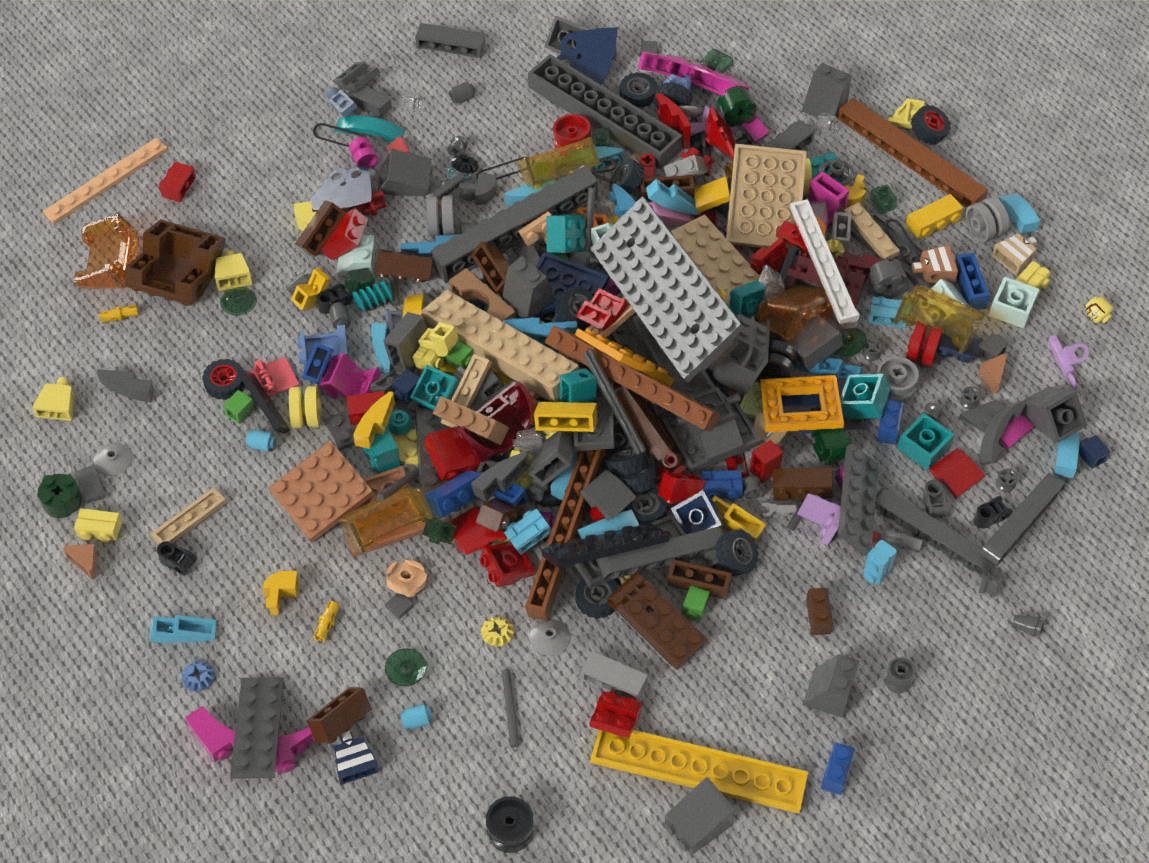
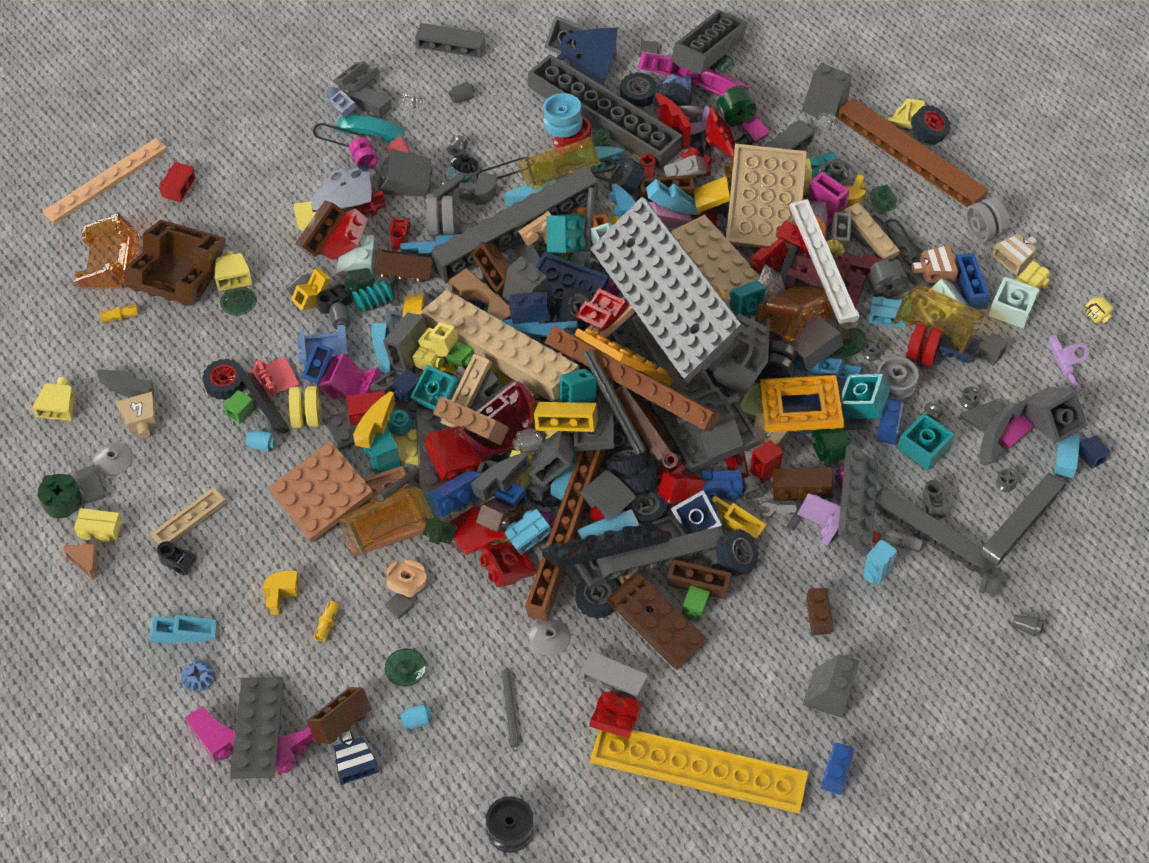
(138, 413): none -> tan torso
(399, 232): none -> red piece
(493, 638): light yellow gear -> none
(529, 307): none -> dark blue brick
(562, 115): none -> medium azure wheel
(699, 817): dark grey slope -> none
(708, 42): none -> dark grey brick
(900, 675): dark grey wheel -> none
(934, 216): yellow brick -> none
(956, 472): red slope -> none
(992, 371): nougat slope -> none
(992, 513): black piece -> none
(1020, 213): medium azure slope -> none

